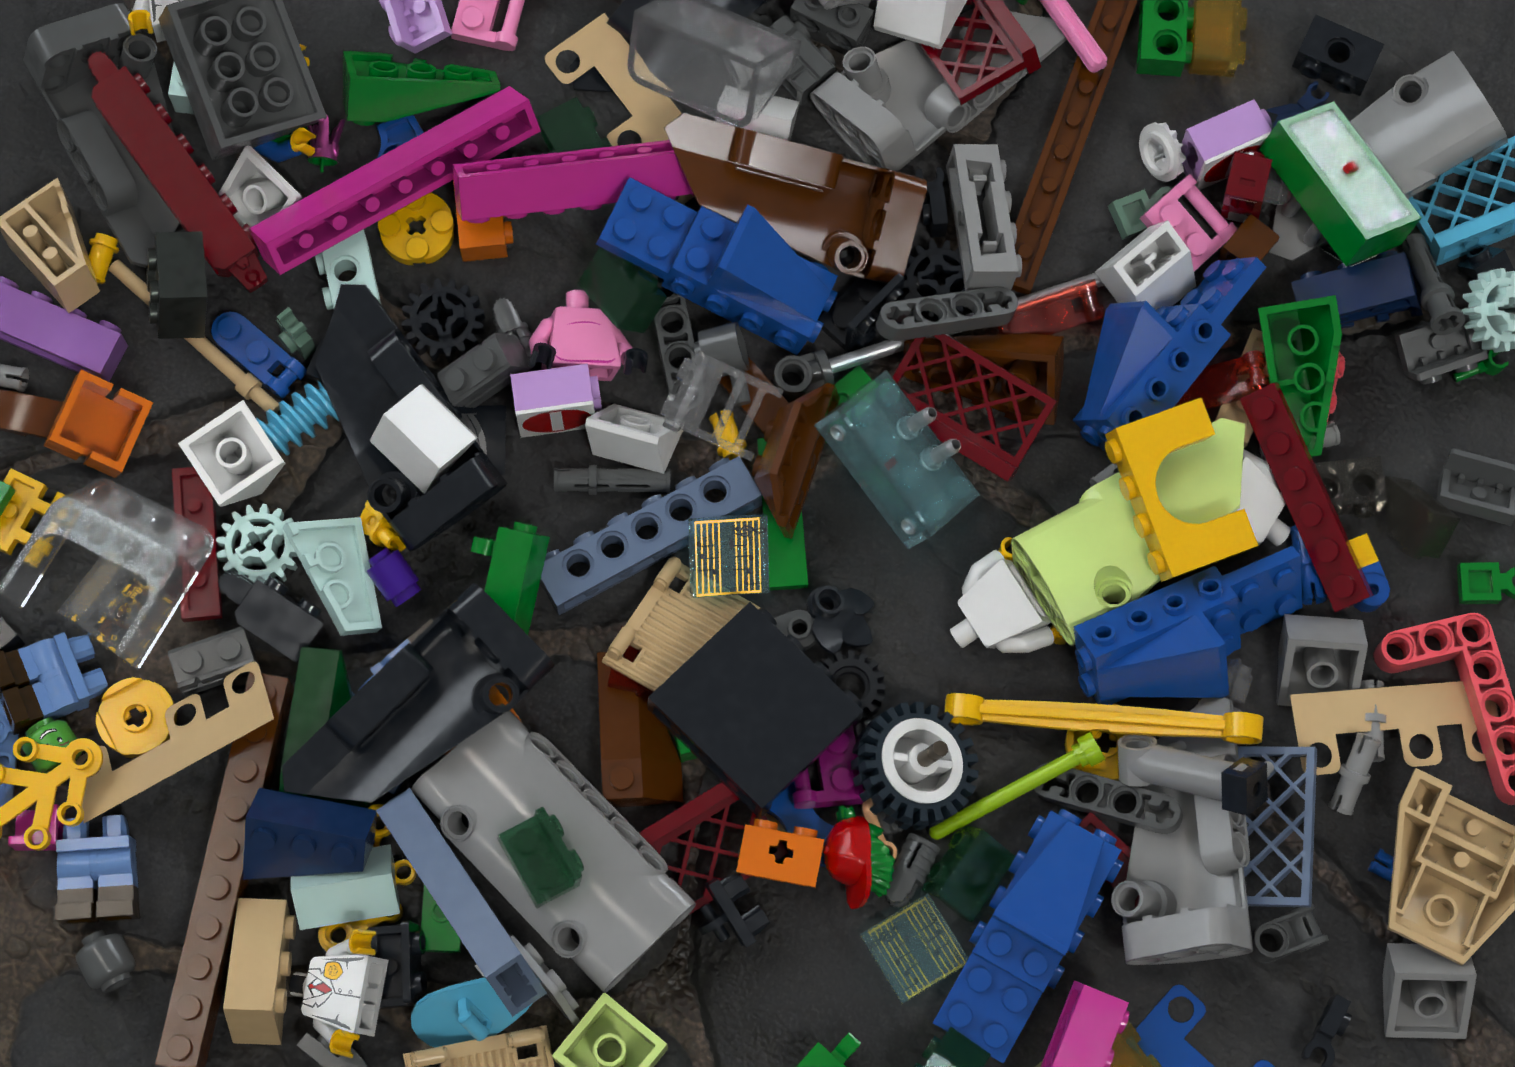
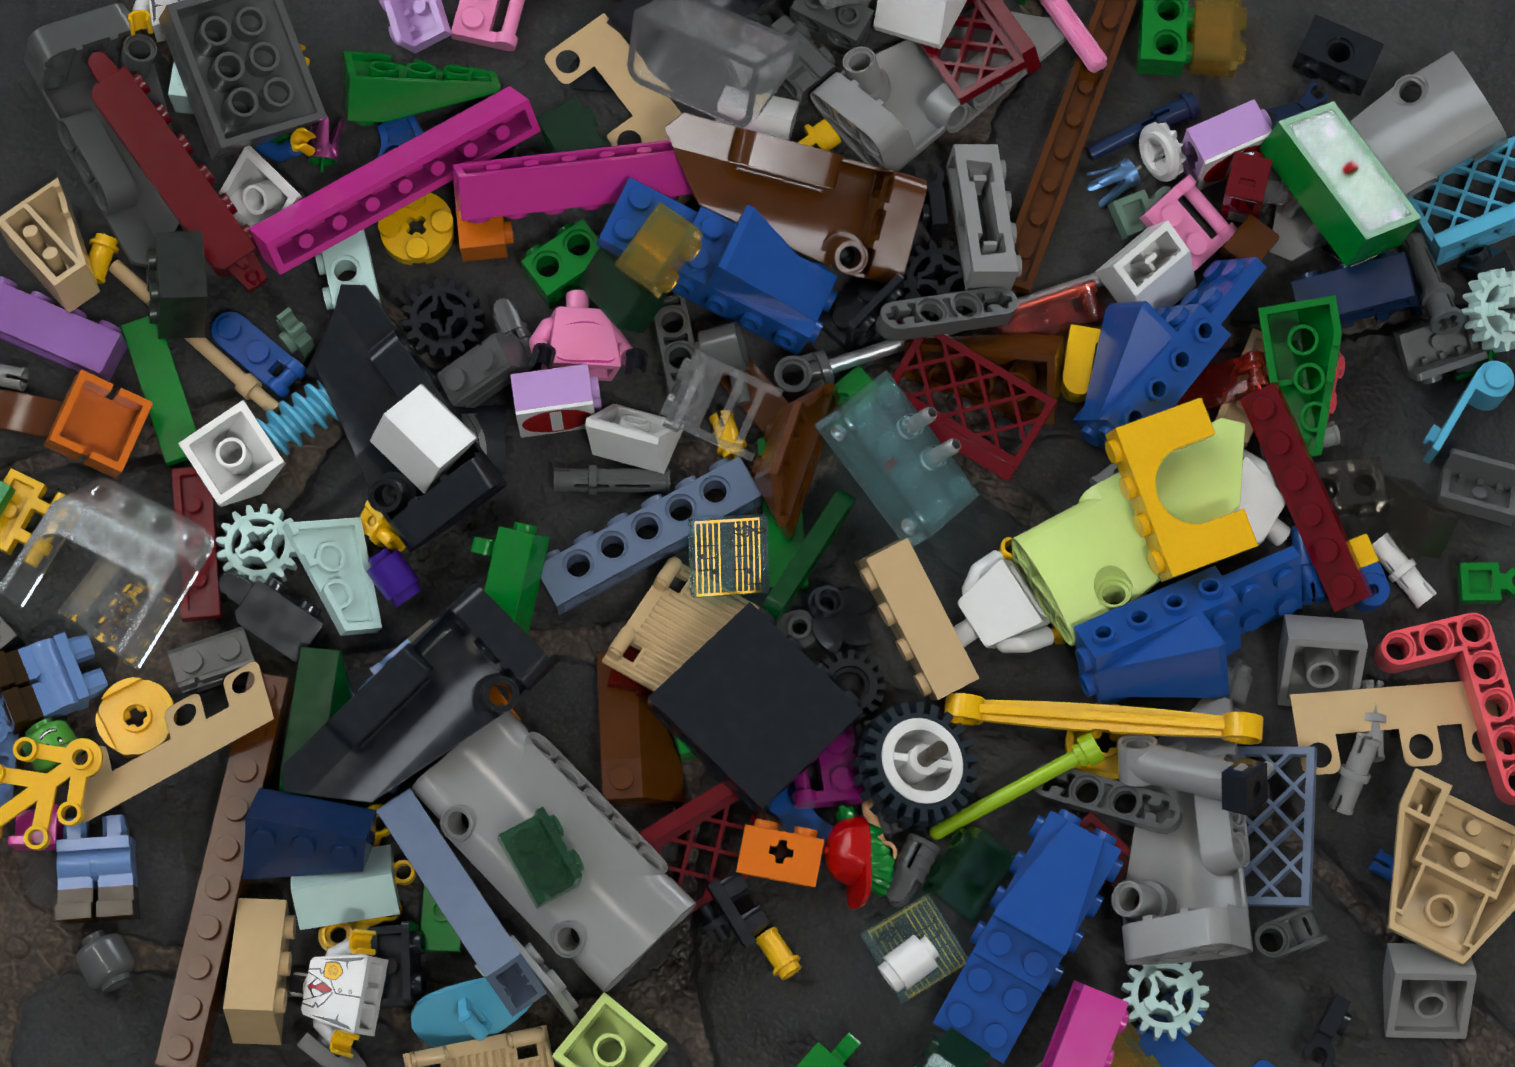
(161, 386): none -> green tile
(558, 254): none -> green brick
(660, 251): none -> clear yellow brick
(778, 954): none -> yellow pin
(809, 554): none -> dark green beam
(820, 136): none -> yellow piece
(909, 963): none -> white brick
(917, 619): none -> tan wedge
(1078, 362): none -> yellow leg
(1123, 174): none -> flat silver piece
(1172, 113): none -> dark blue pin
(1175, 1012): none -> light aqua gear
(1403, 571): none -> white pin
(1483, 392): none -> medium azure door

